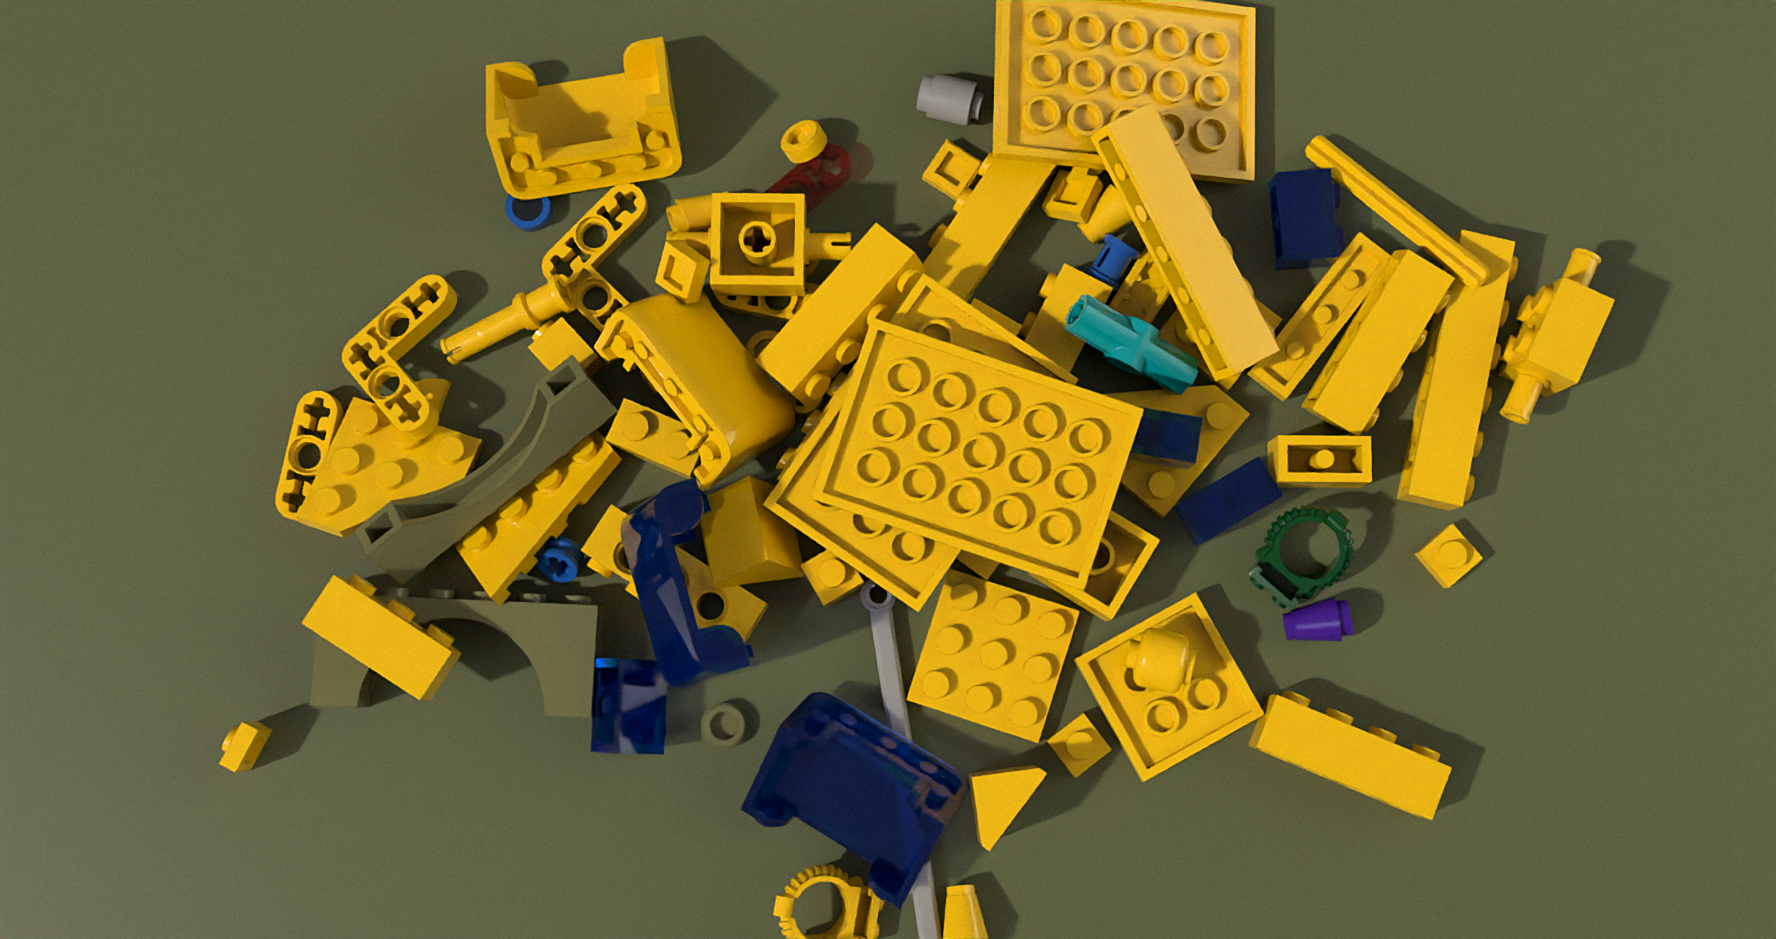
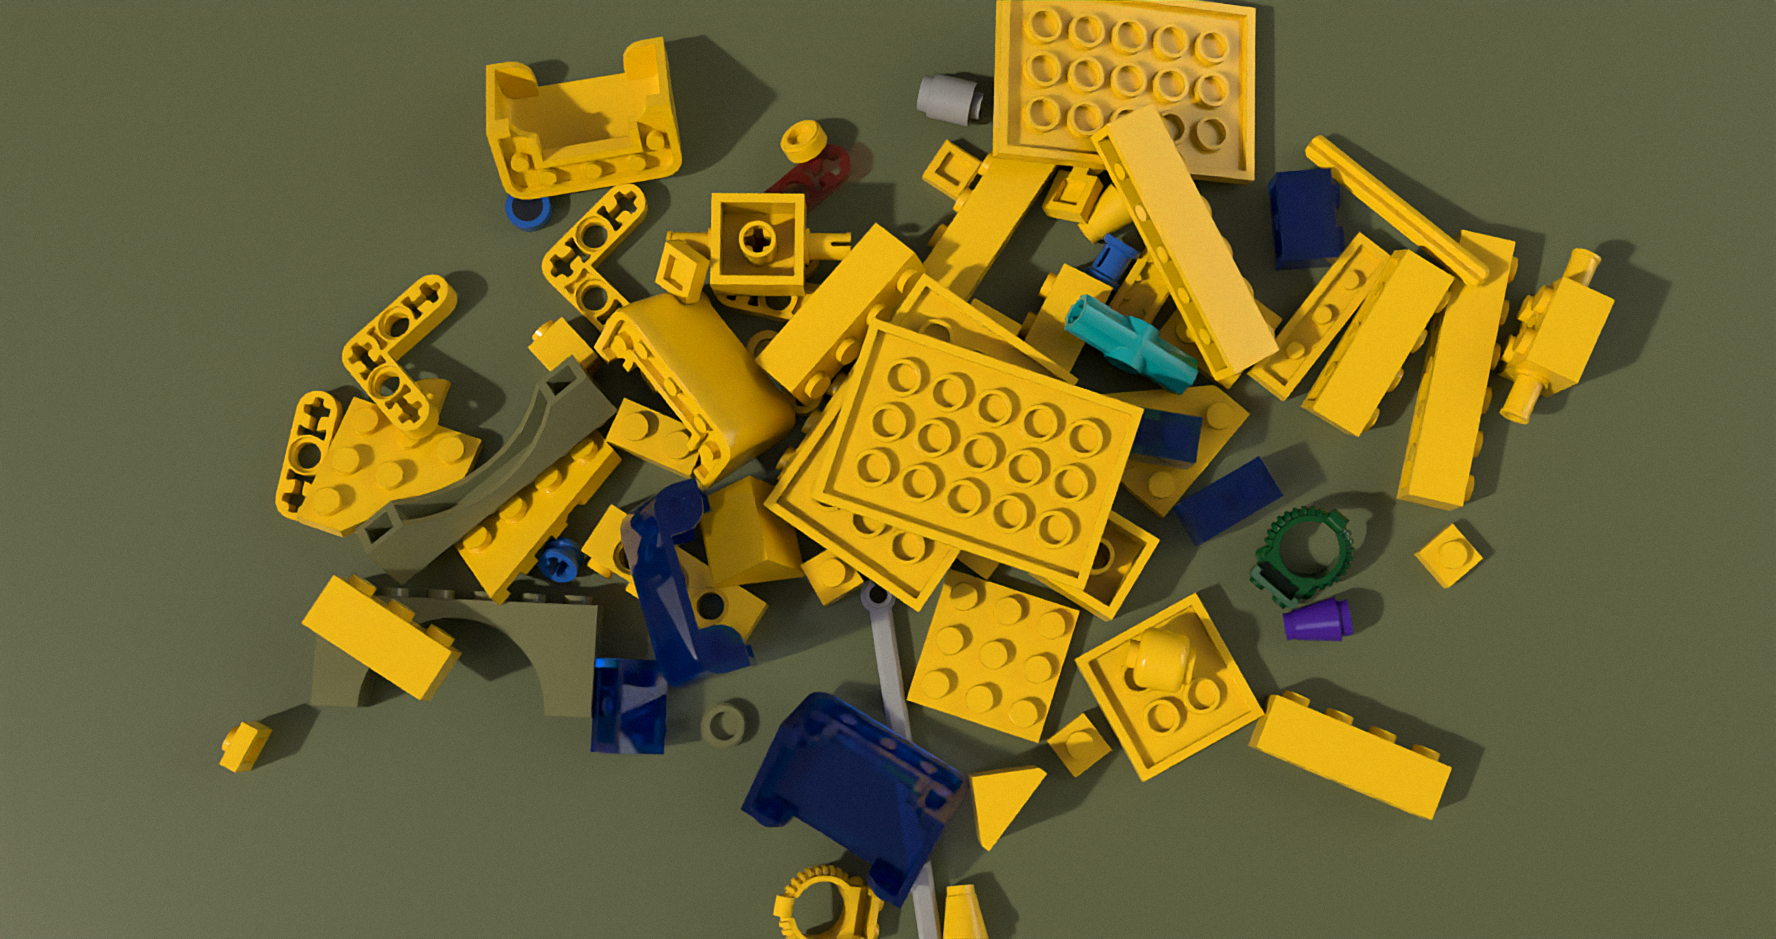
(526, 311): yellow pin -> none
(690, 214): yellow cone -> none
(1320, 461): yellow brick -> none

